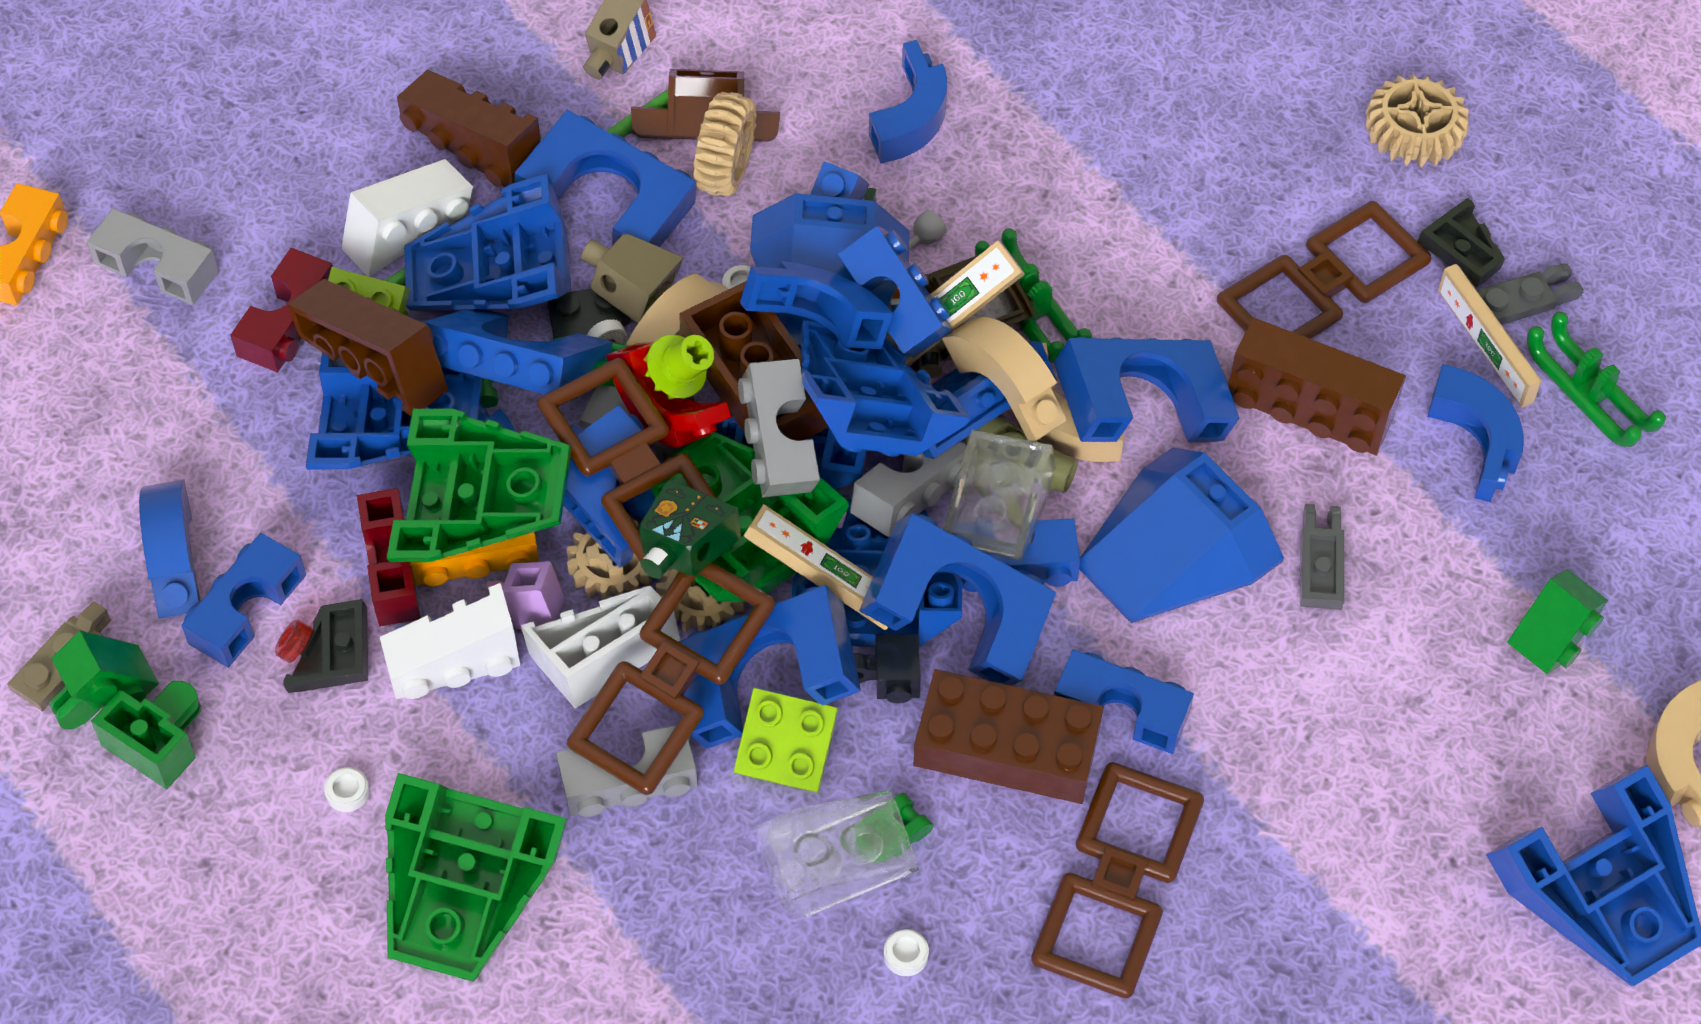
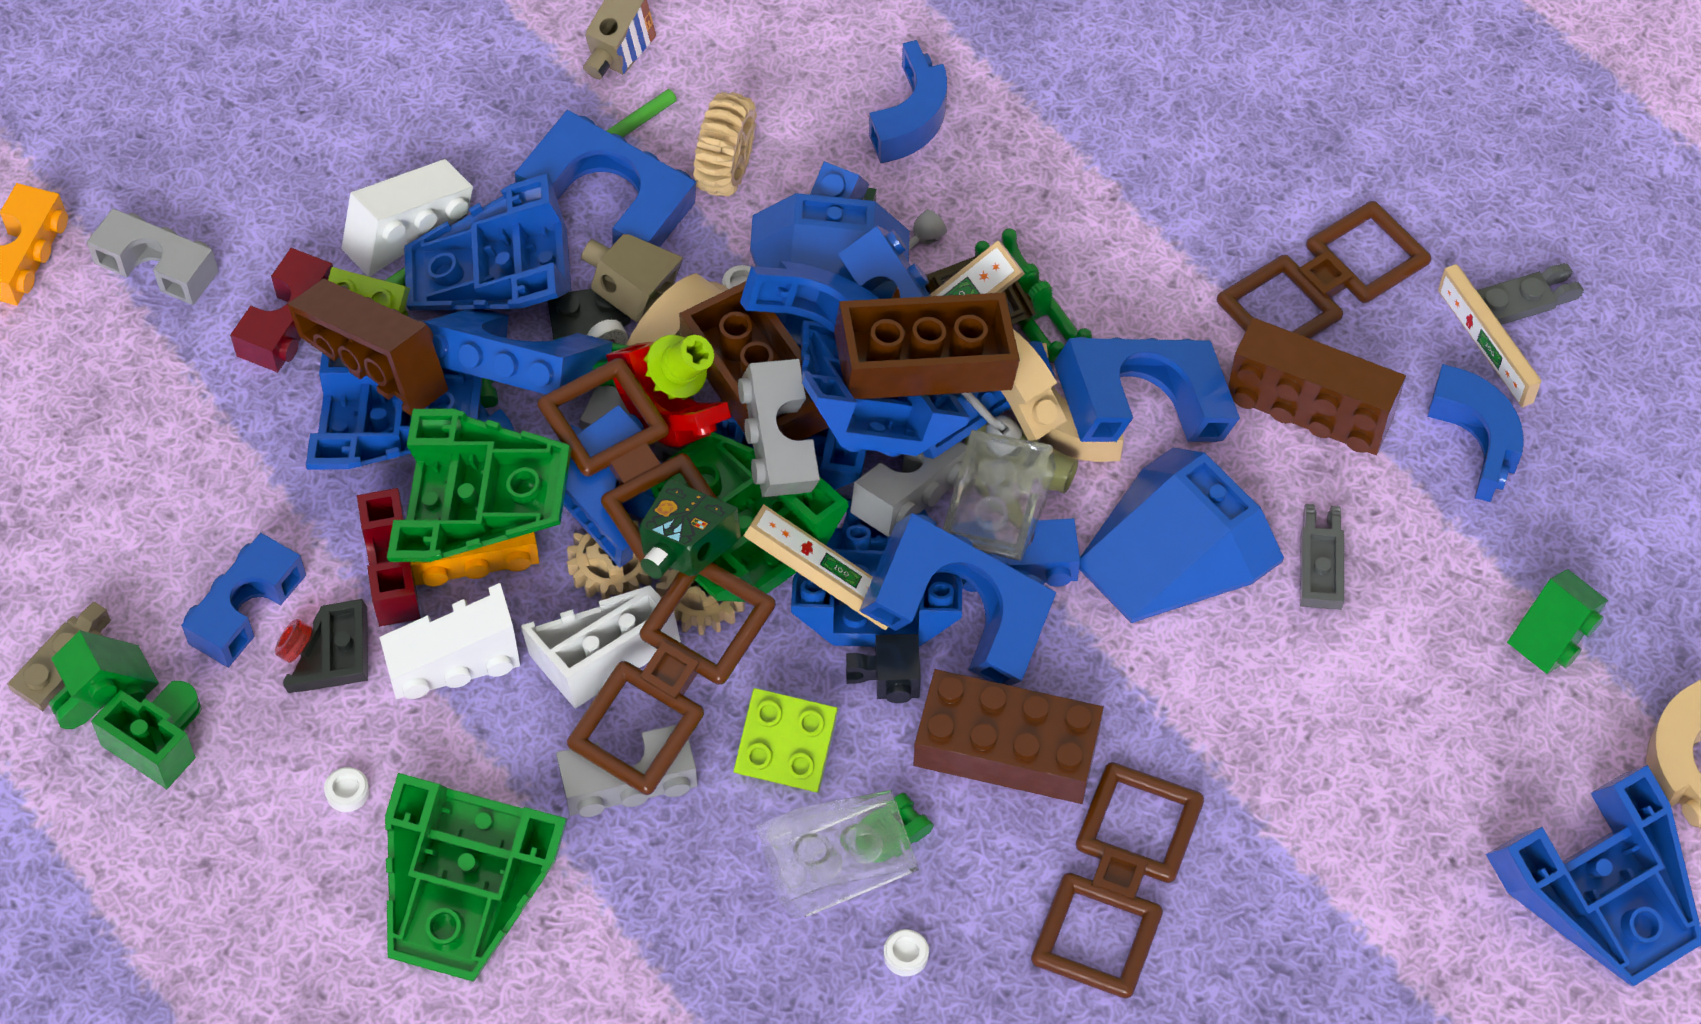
(167, 547): blue arch -> none
(469, 126): reddish brown wedge -> none
(531, 593): lavender brick -> none
(689, 100): reddish brown plate -> none
(824, 651): blue arch -> none
(926, 345): none -> reddish brown brick
(997, 425): none -> light grey hinge
(1159, 705): blue arch -> none
(1417, 120): tan gear -> none
(1464, 242): pearl dark grey wing -> none
(1591, 384): green piece -> none

